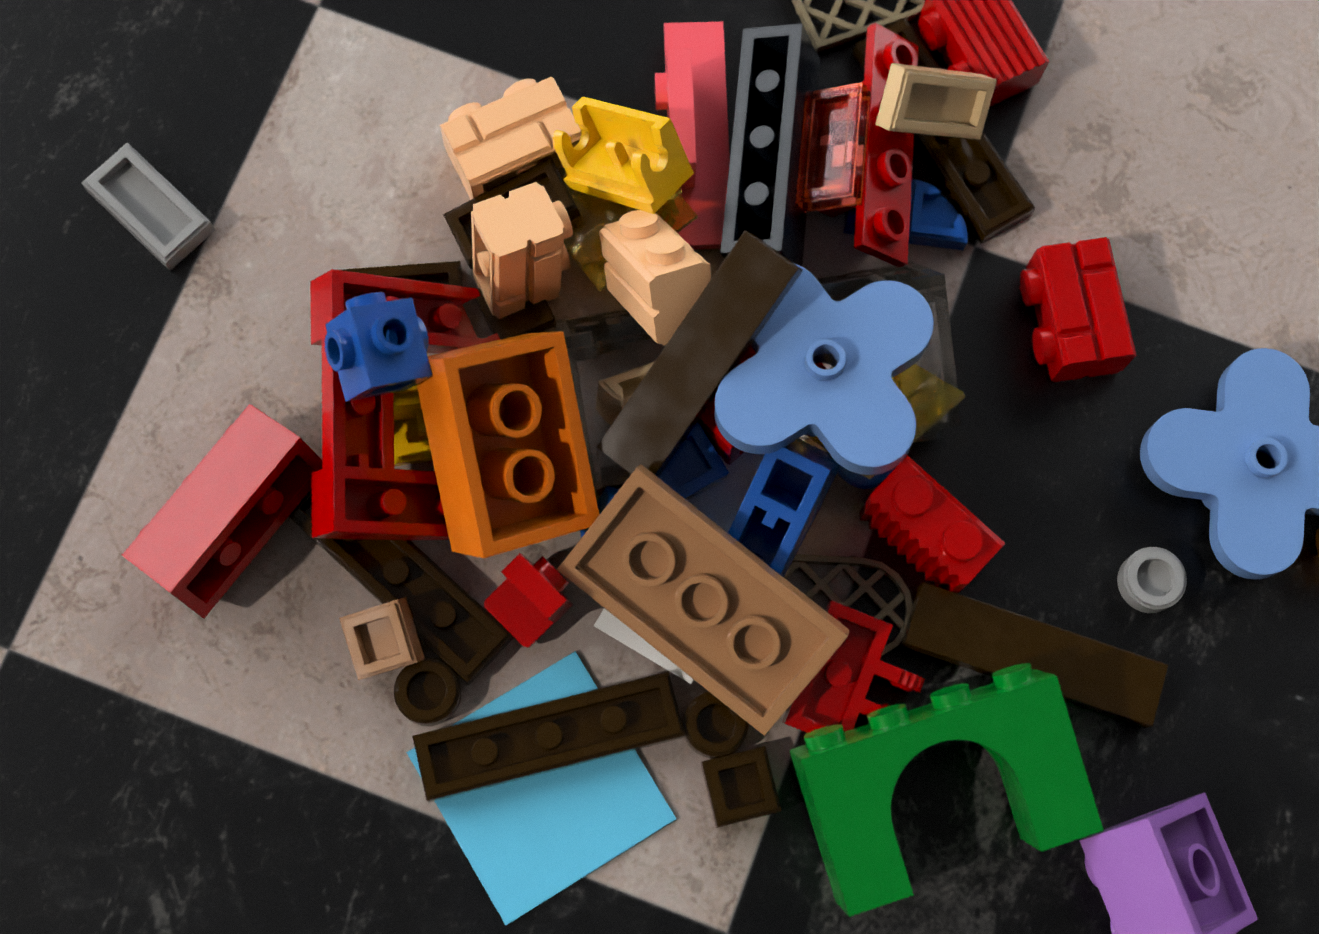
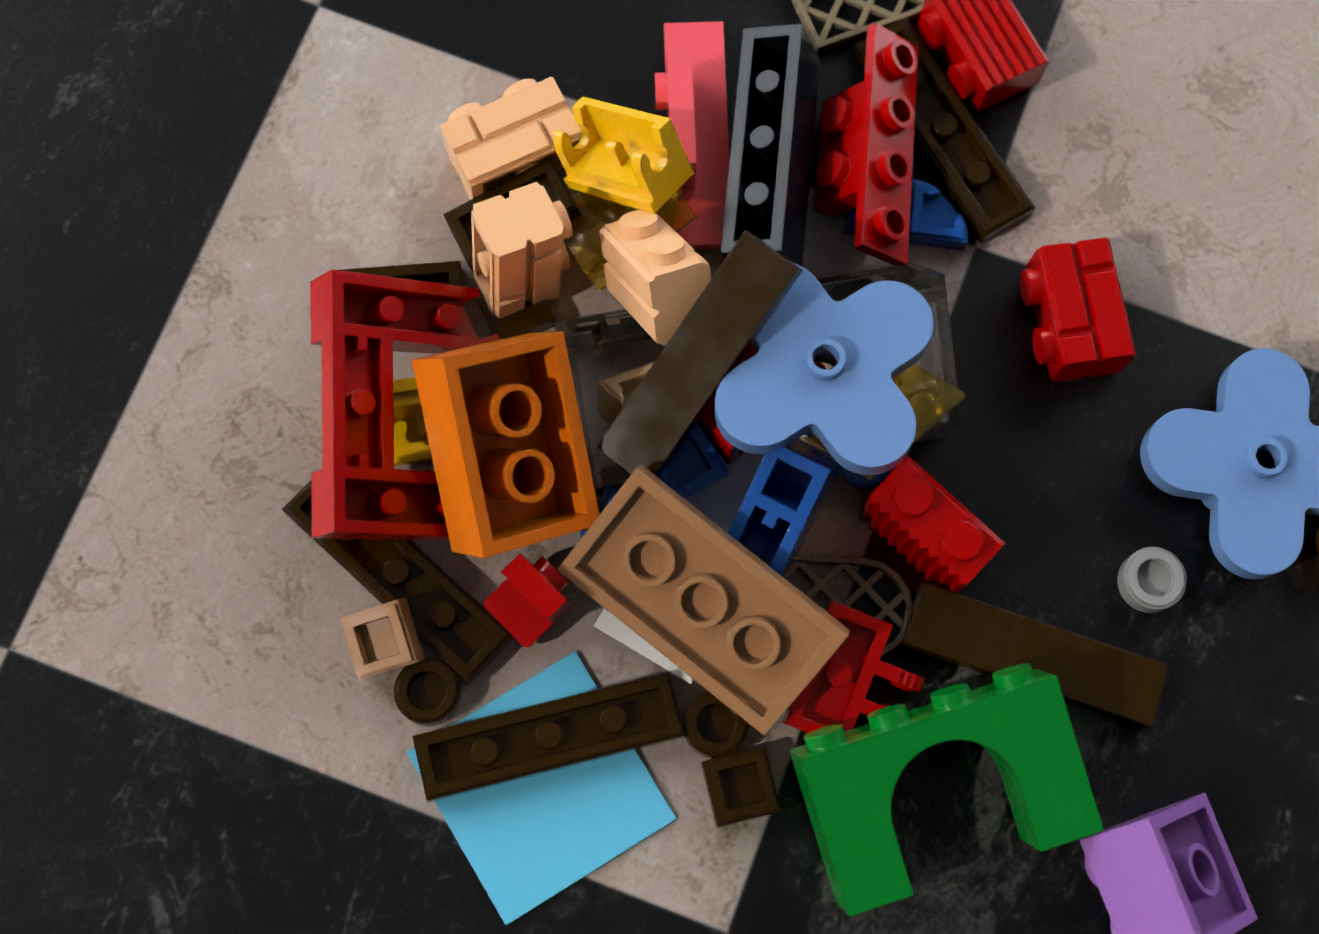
(148, 206): light grey tile -> none
(225, 510): brick -> none
(377, 346): blue brick -> none
(833, 148): clear red tile -> none
(935, 101): tan tile -> none

